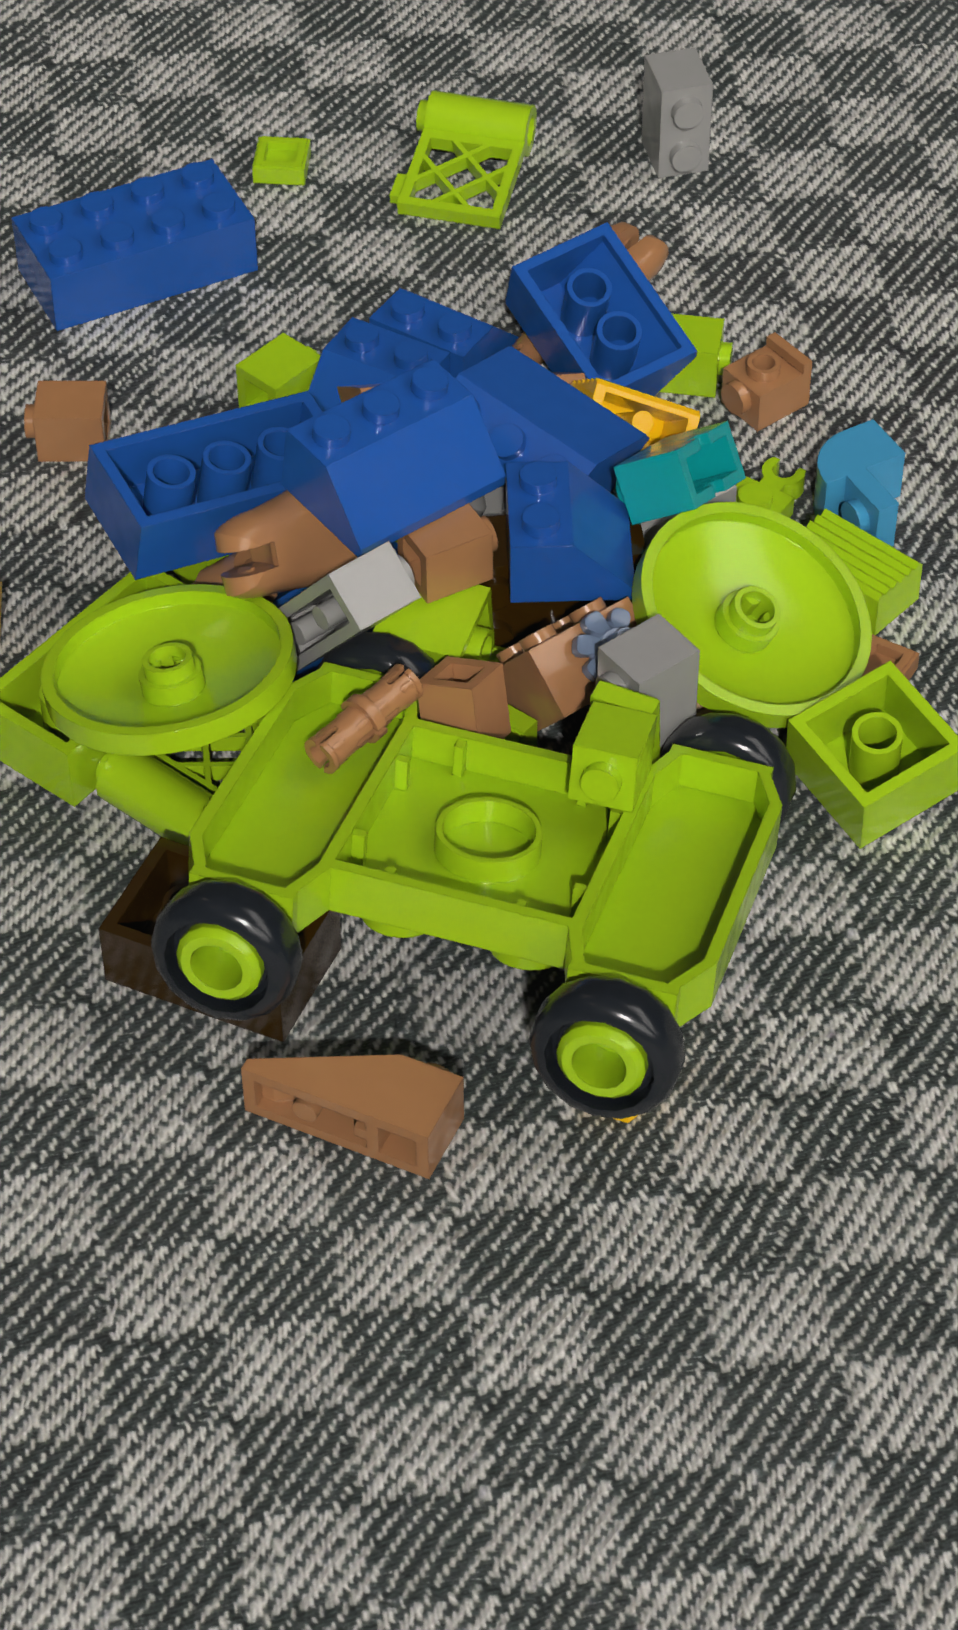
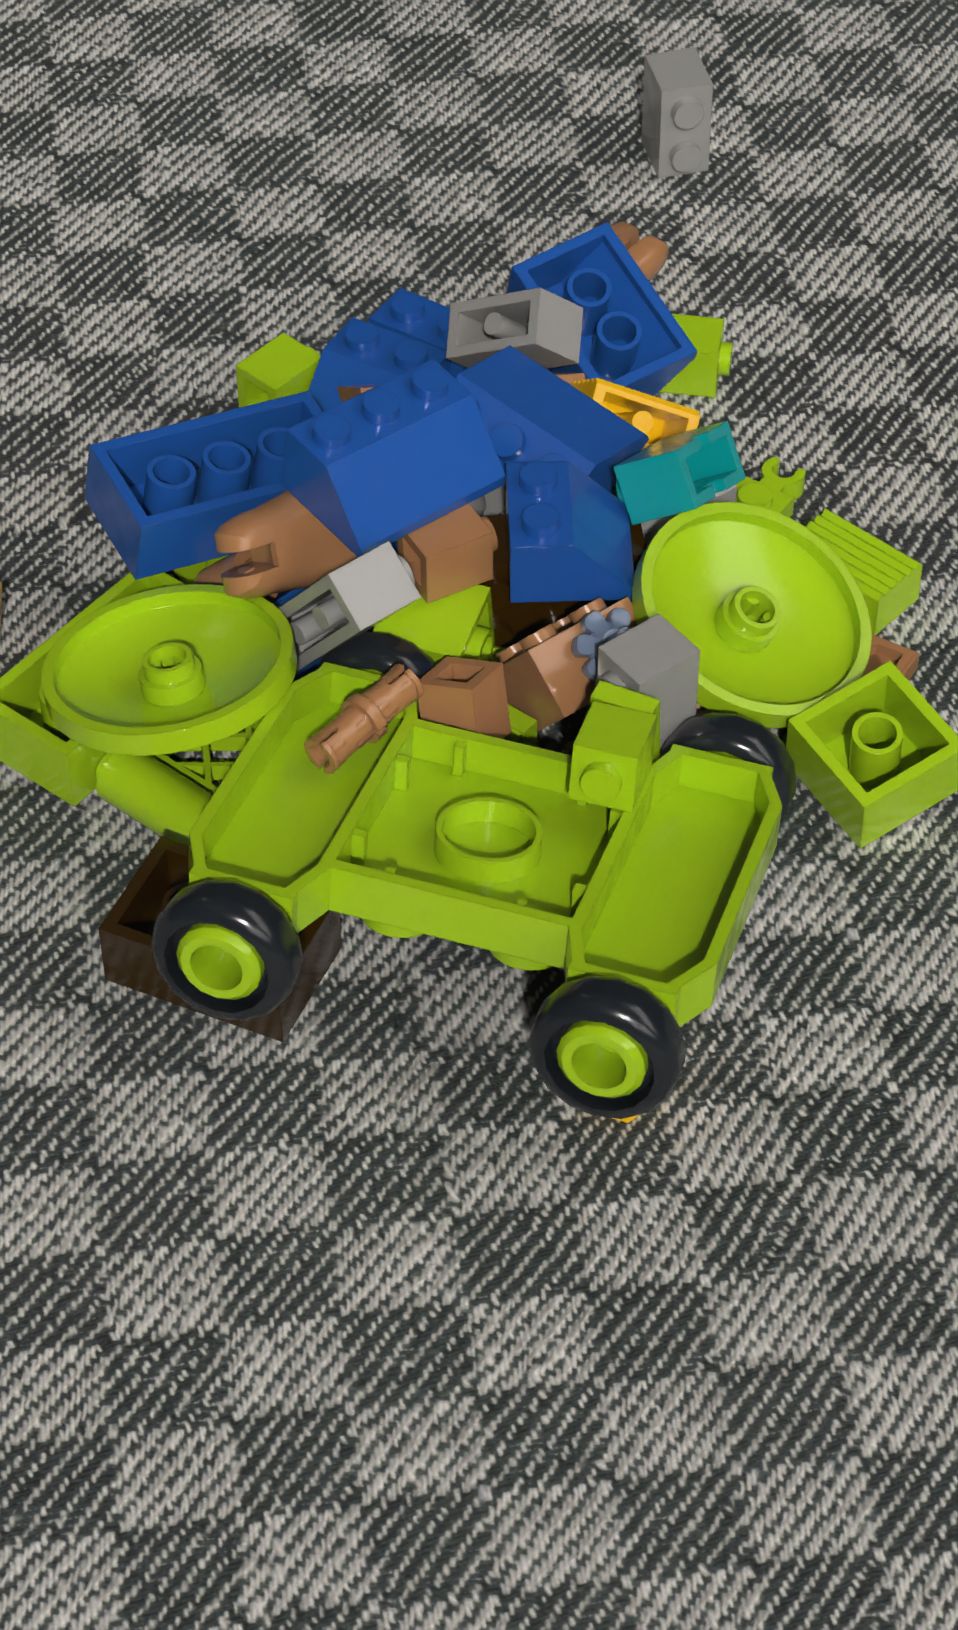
(68, 419): medium nougat brick -> none
(135, 244): blue brick -> none
(281, 160): lime tile -> none
(365, 1103): medium nougat slope -> none
(474, 132): lime piece -> none
(528, 320): none -> light grey brick
(767, 383): medium nougat brick -> none
(860, 478): dark azure brick -> none

